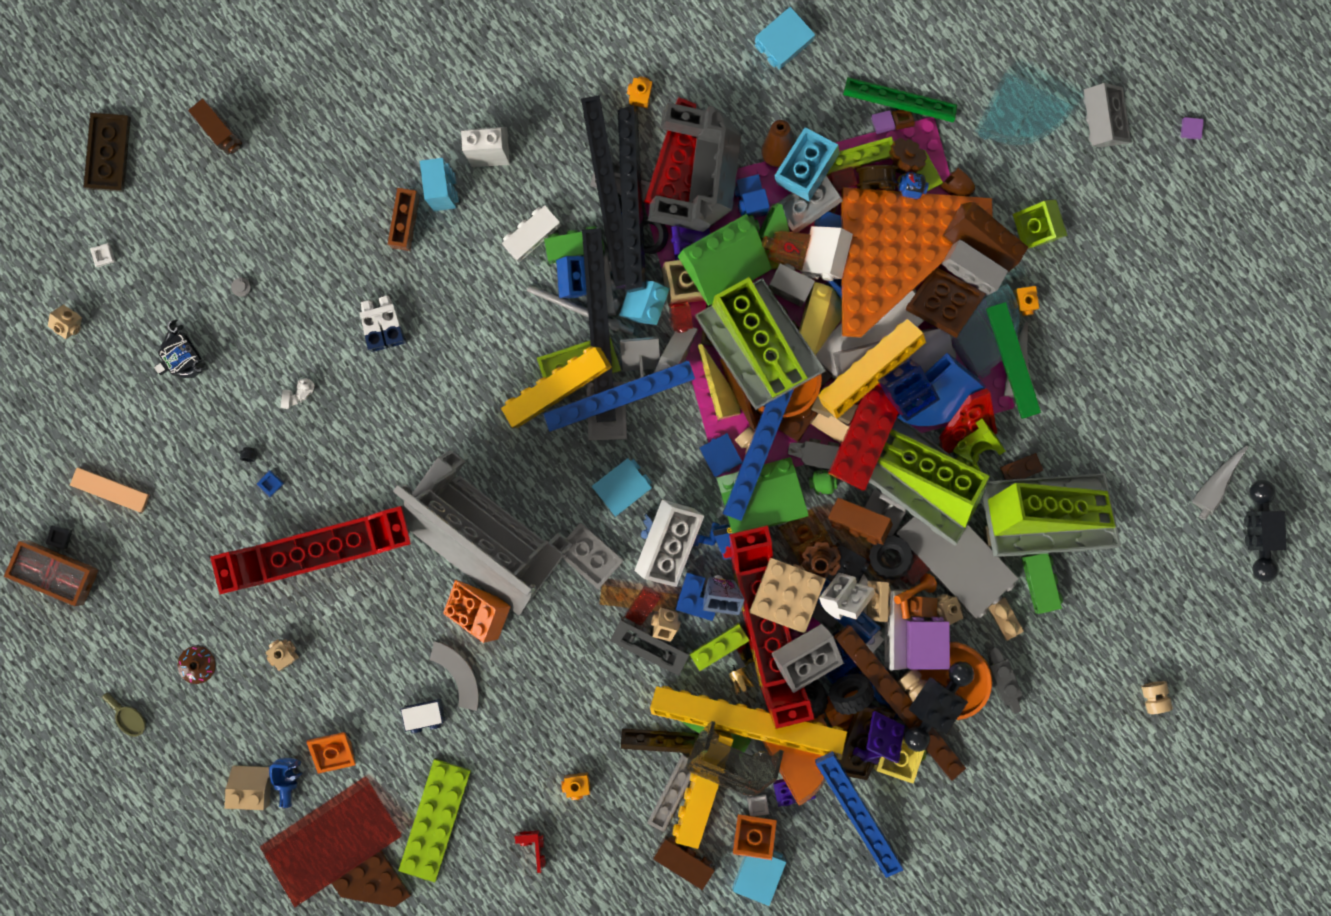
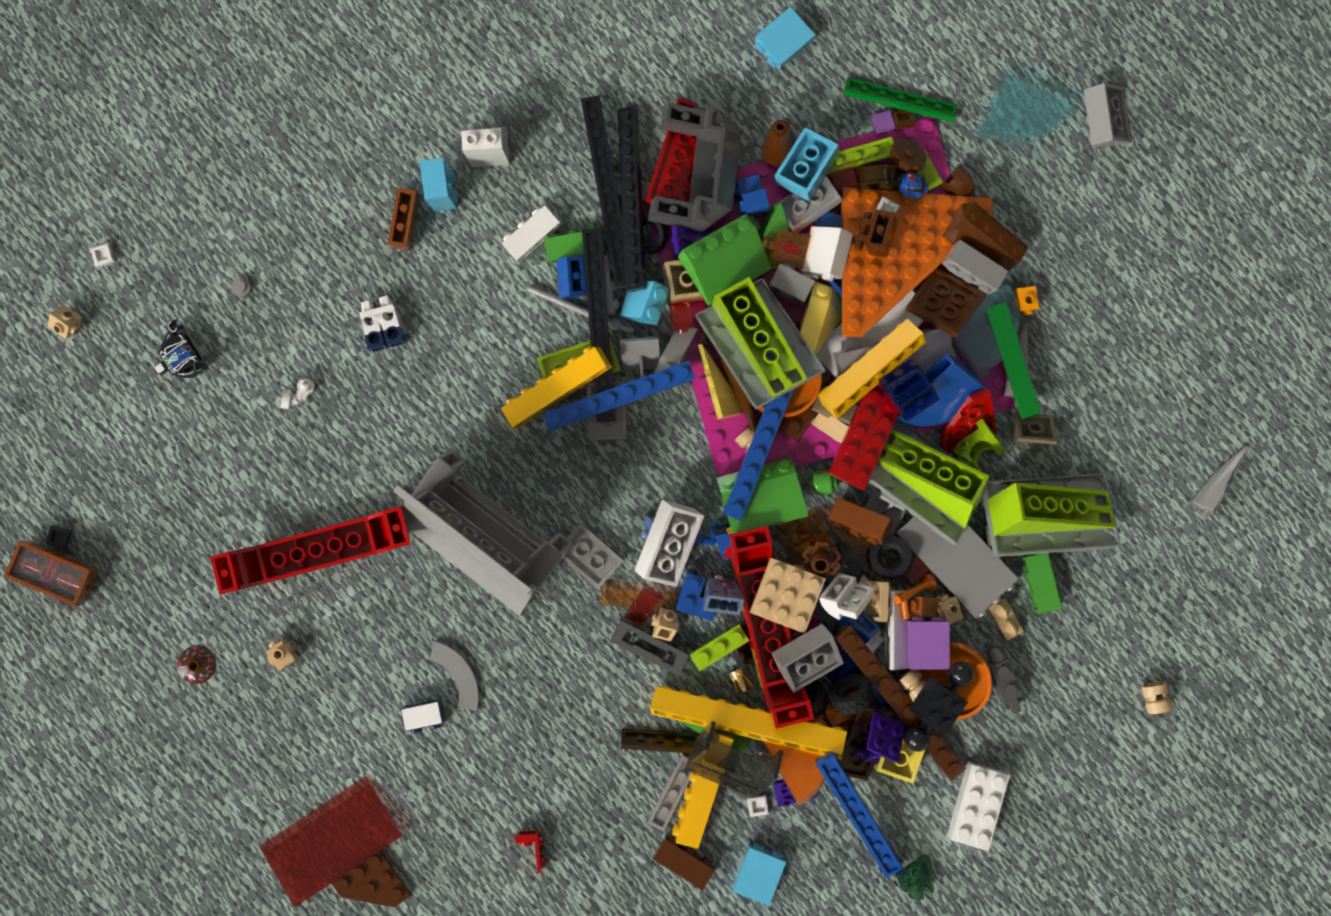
(107, 152): dark brown plate -> none
(109, 490): light nougat tile -> none
(127, 718): olive piece -> none
(215, 127): reddish brown brick -> none
(248, 454): black plate -> none
(248, 788): tan slope -> none
(270, 483): blue tile -> none
(284, 779): blue piece -> none
(331, 752): orange slope -> none
(434, 820): lime plate -> none
(477, 611): orange slope -> none
(576, 785): light orange brick -> none
(622, 486): medium azure brick -> none
(640, 92): light orange brick -> none
(720, 455): blue piece -> none
(754, 837): orange slope -> none
(814, 453): dark grey hinge -> none
(880, 235): none -> reddish brown brick
(887, 205): none -> white tile
(915, 877): none -> clear green plate
(978, 805): none -> white brick
(1022, 468): reddish brown plate -> none
(1034, 430): none -> dark tan slope
(1040, 224): lime slope -> none
(1192, 128): medium lavender tile -> none
(1265, 530): black brick -> none

